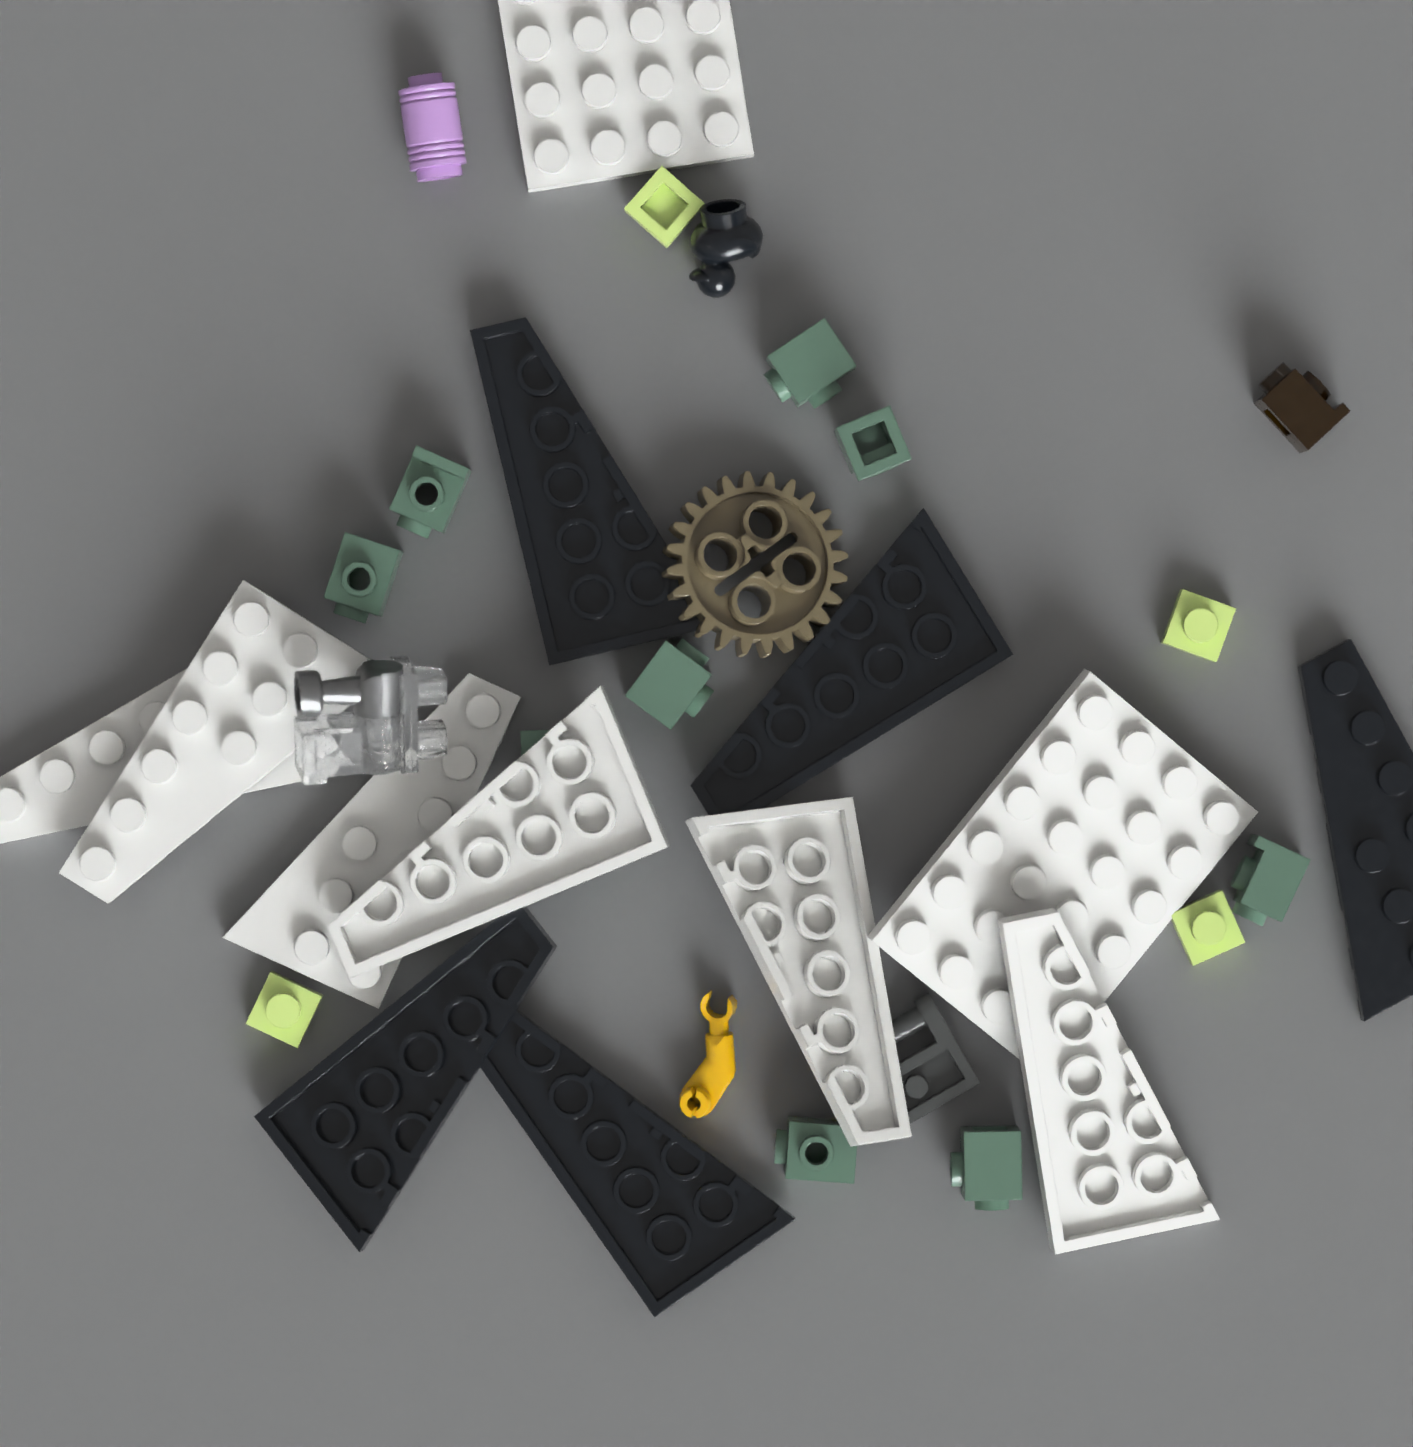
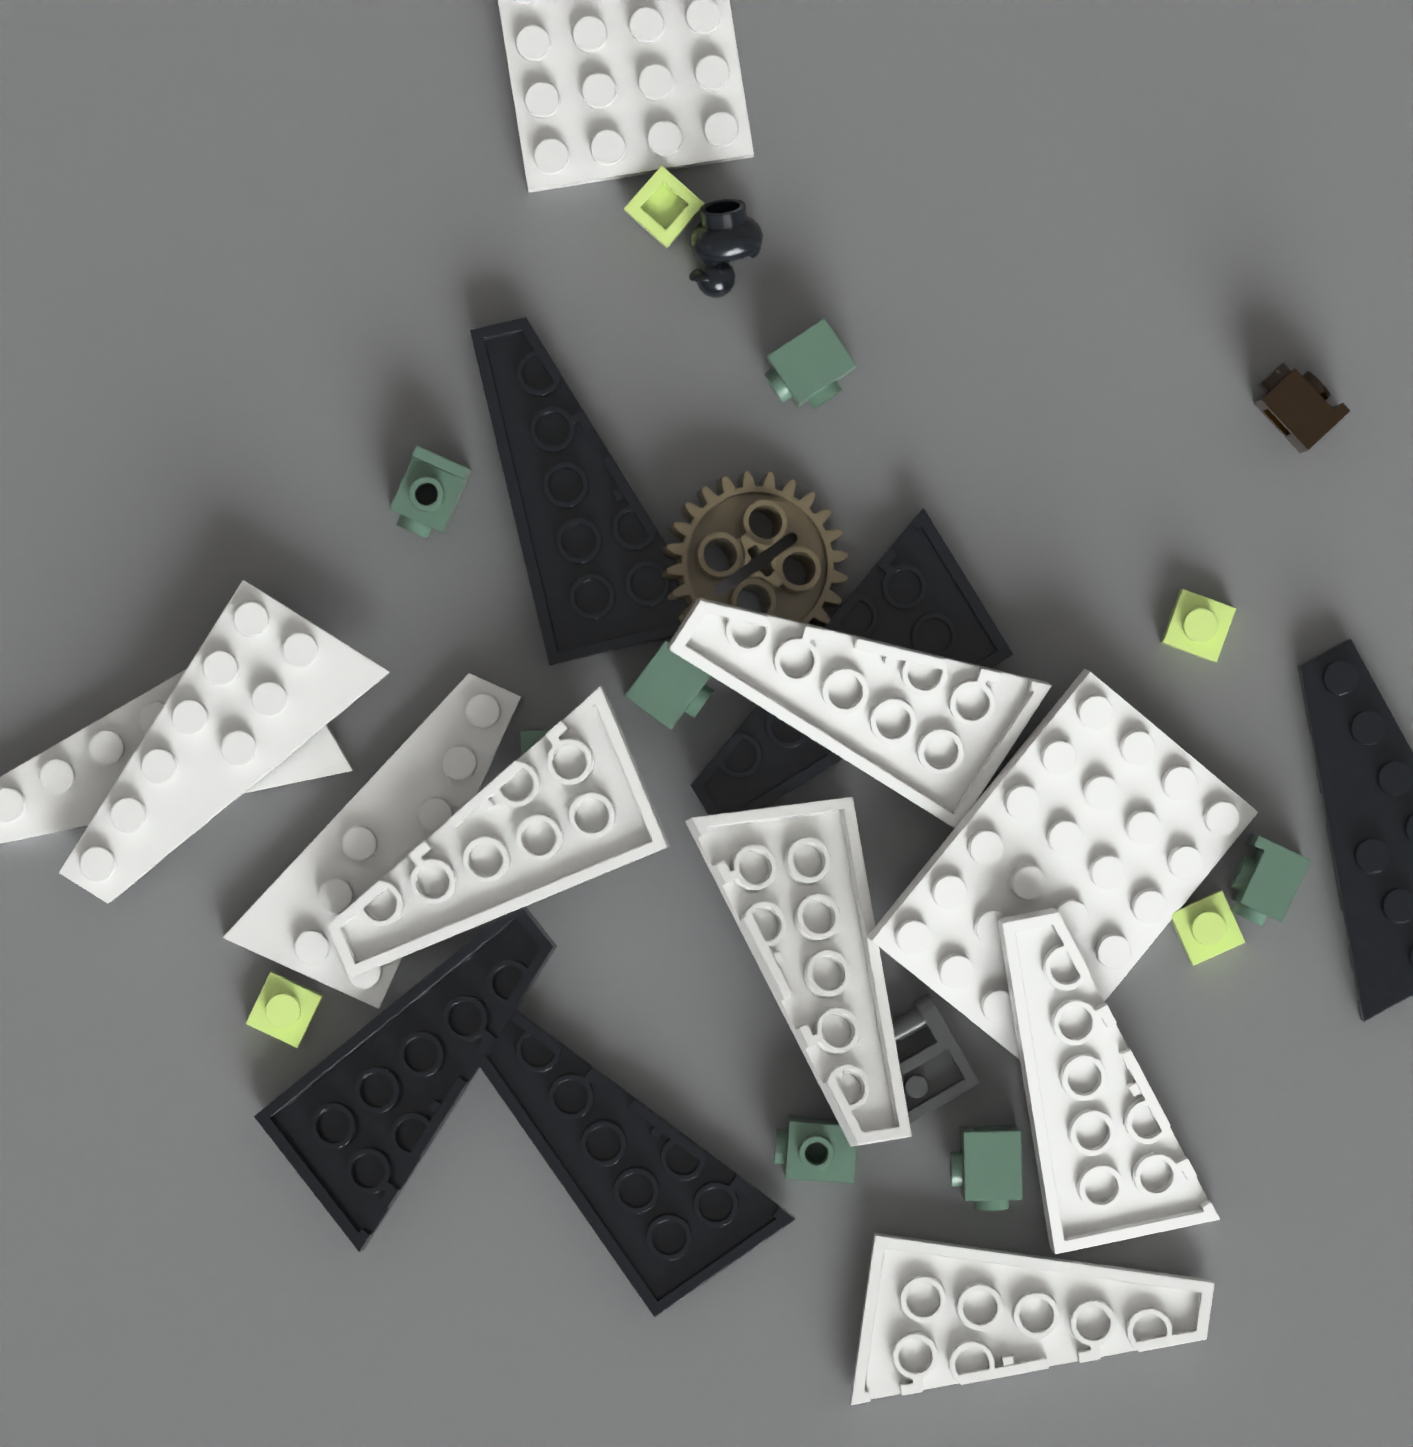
(362, 577): sand green brick -> none
(384, 723): clear hips -> none
(432, 127): lavender head -> none
(719, 1066): yellow arm -> none
(872, 444): sand green brick -> none
(893, 711): none -> white wing
(984, 1314): none -> white wing

